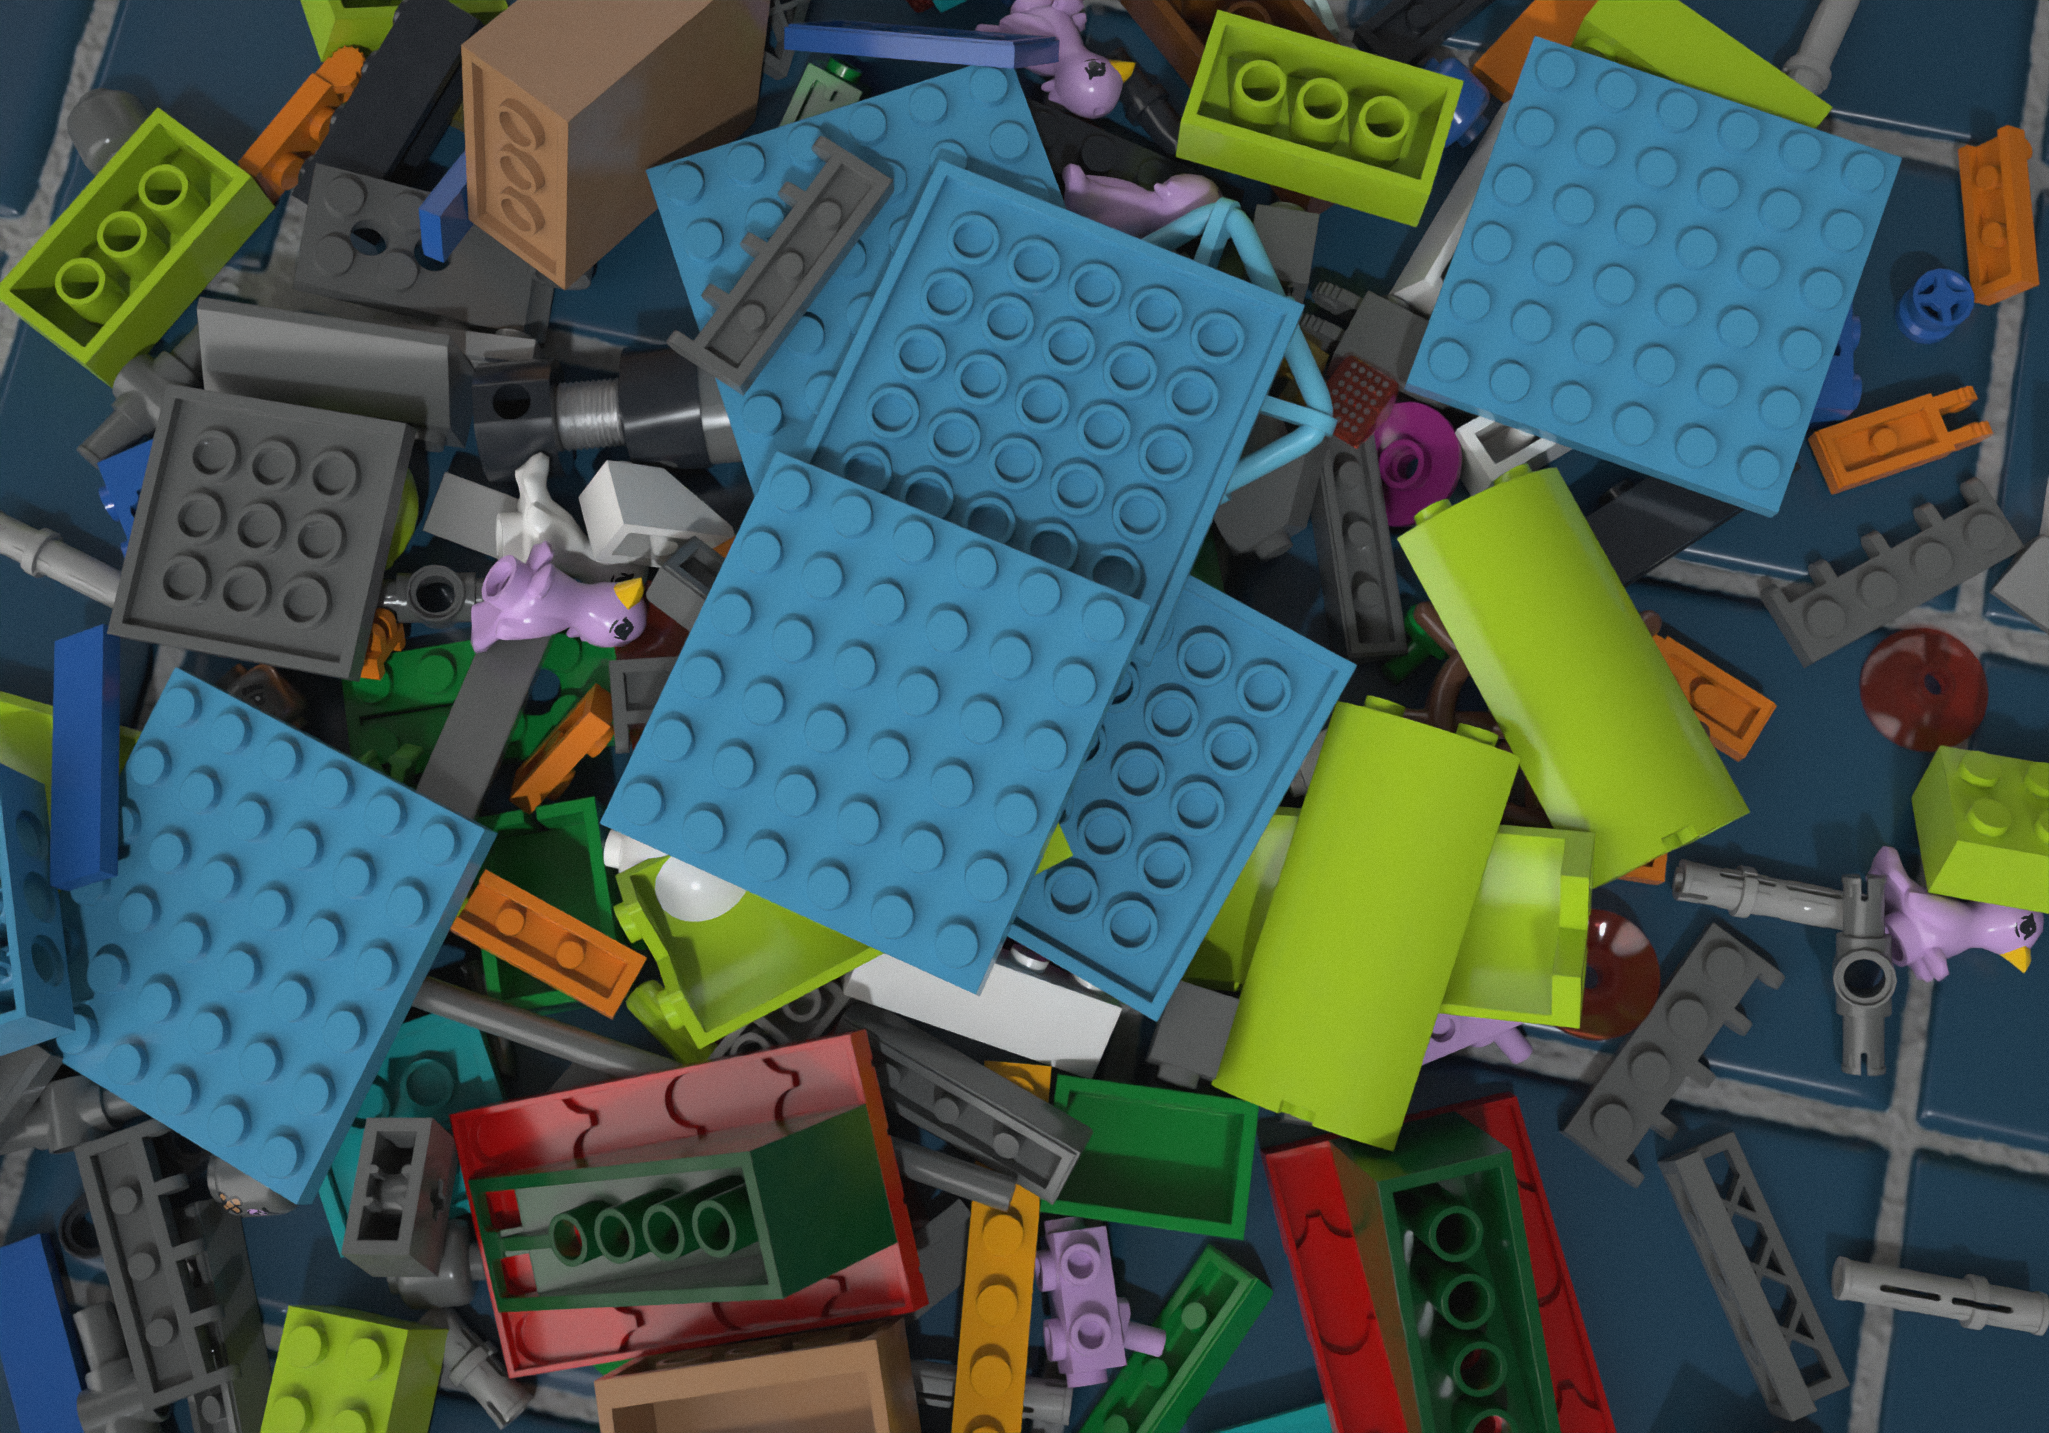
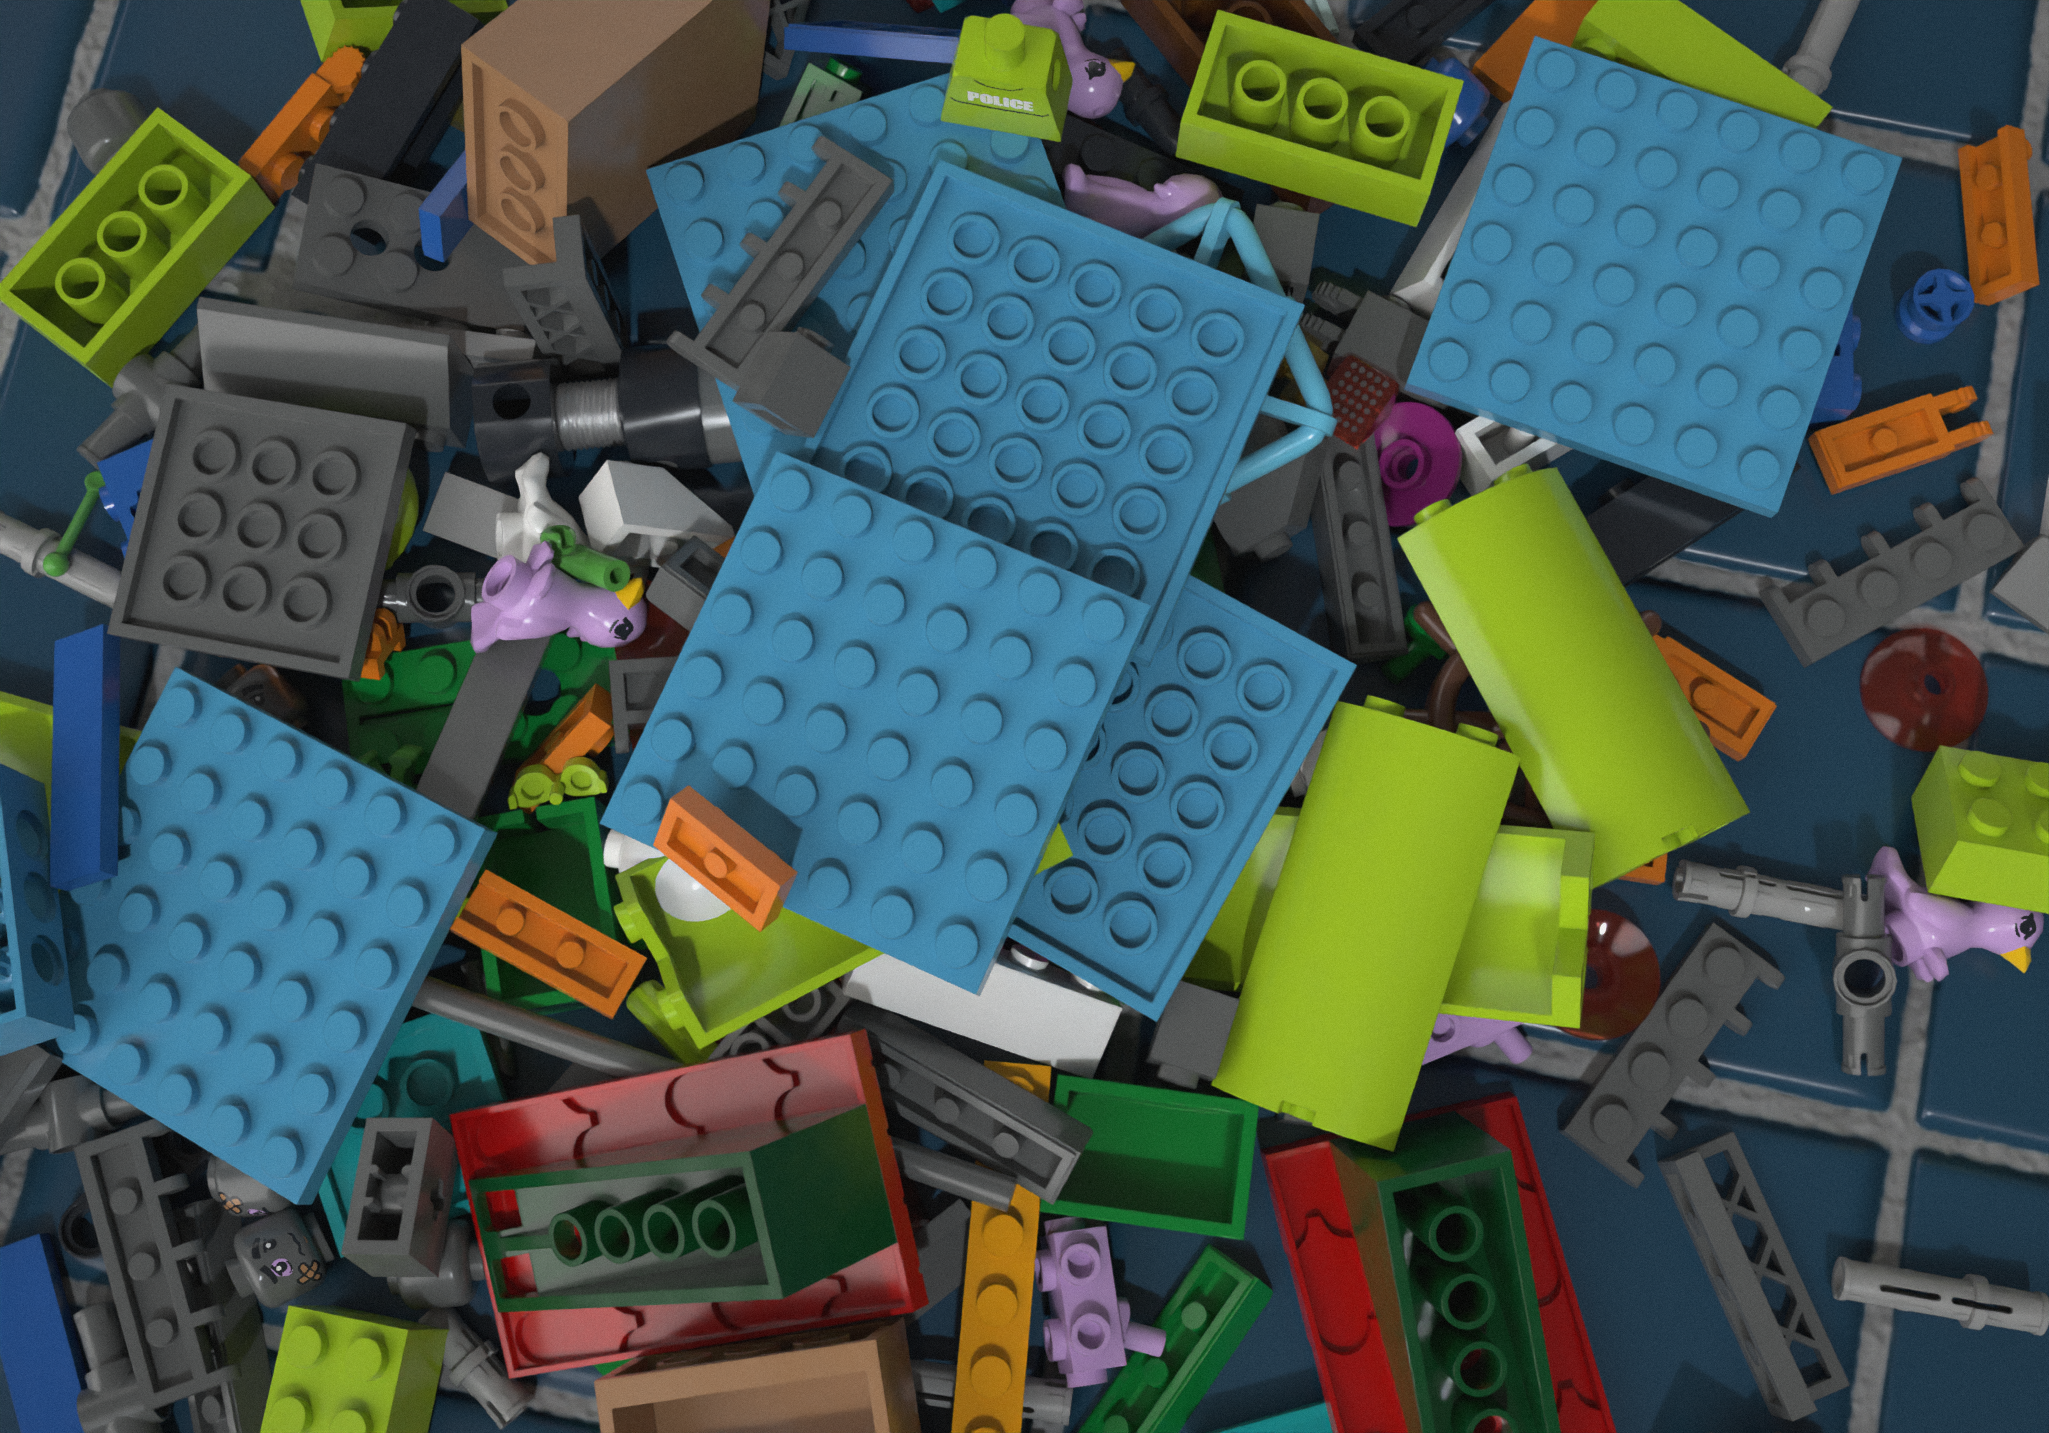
(57, 563): none -> bright green hinge
(280, 1257): none -> dark grey head
(539, 784): none -> lime piece
(581, 295): none -> dark grey fence
(583, 561): none -> bright green arm
(724, 858): none -> orange plate
(792, 382): none -> dark grey brick
(1009, 78): none -> lime torso

